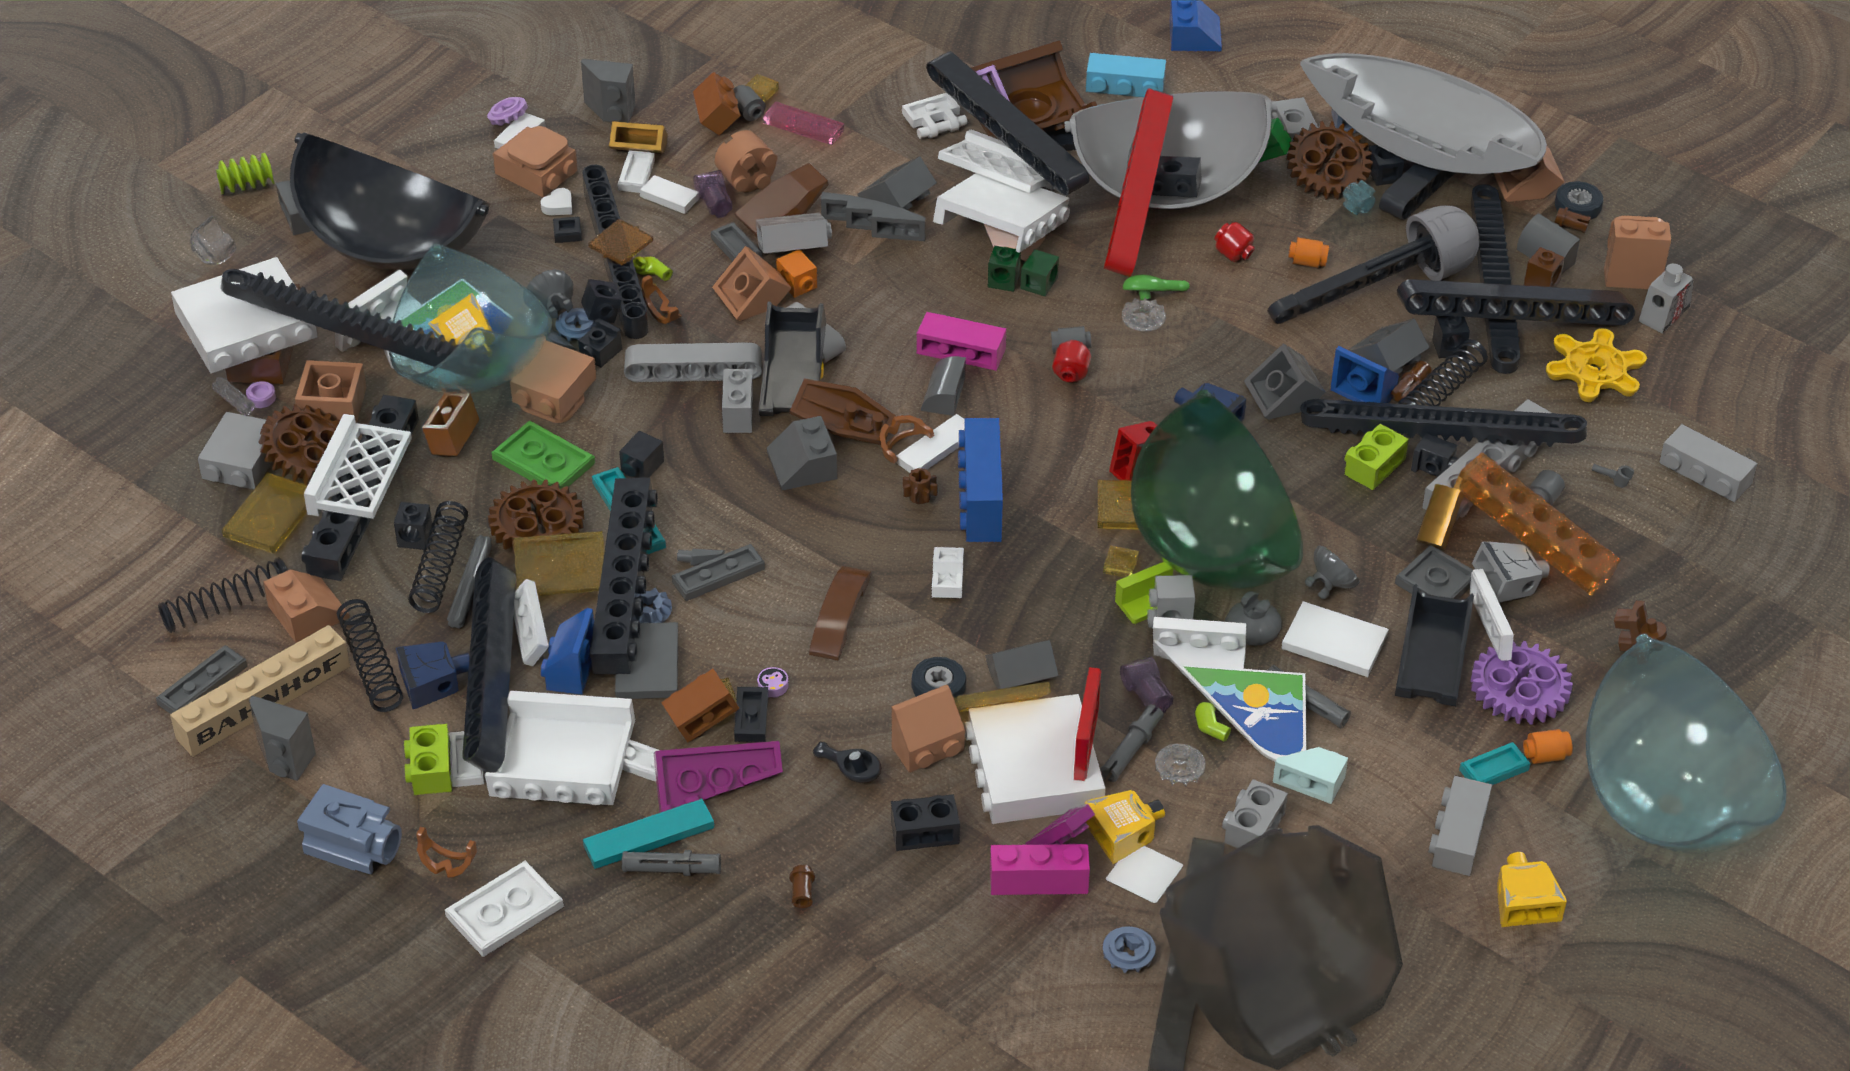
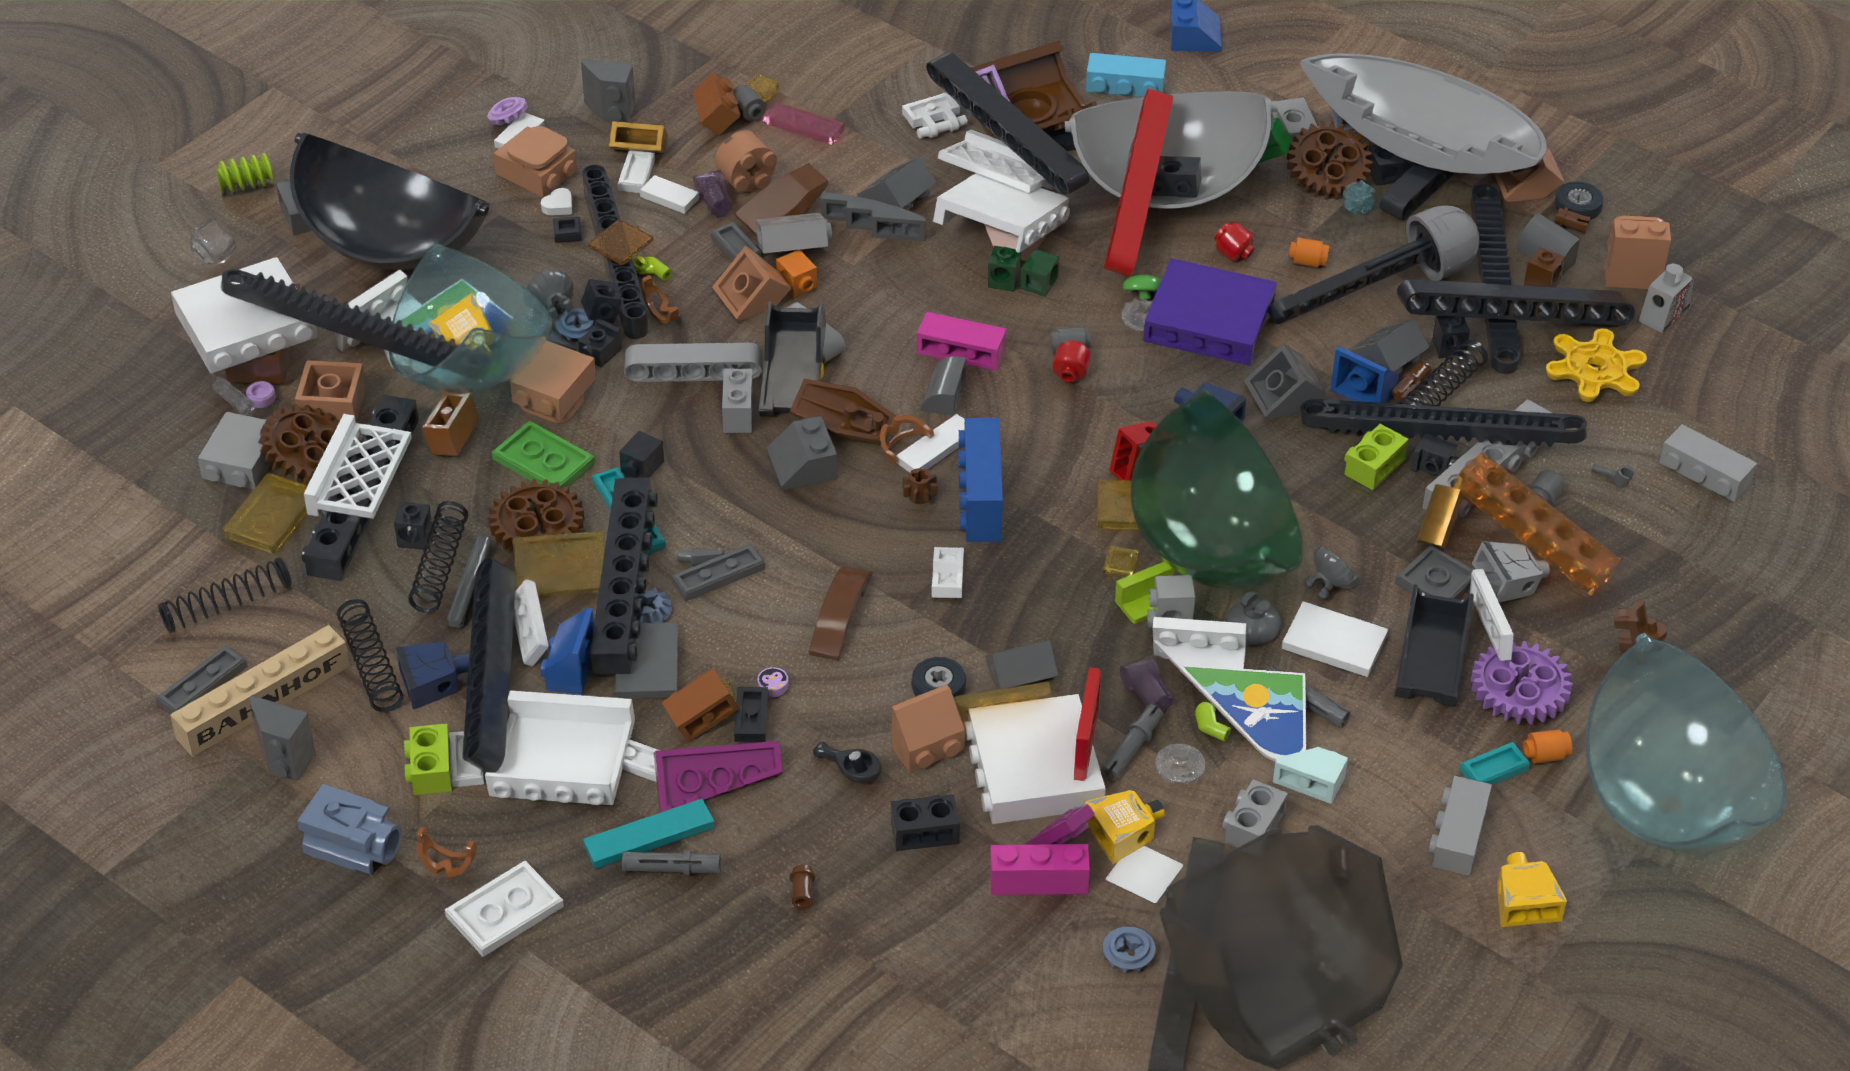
(302, 603): nougat slope -> none
(1209, 311): none -> dark purple panel

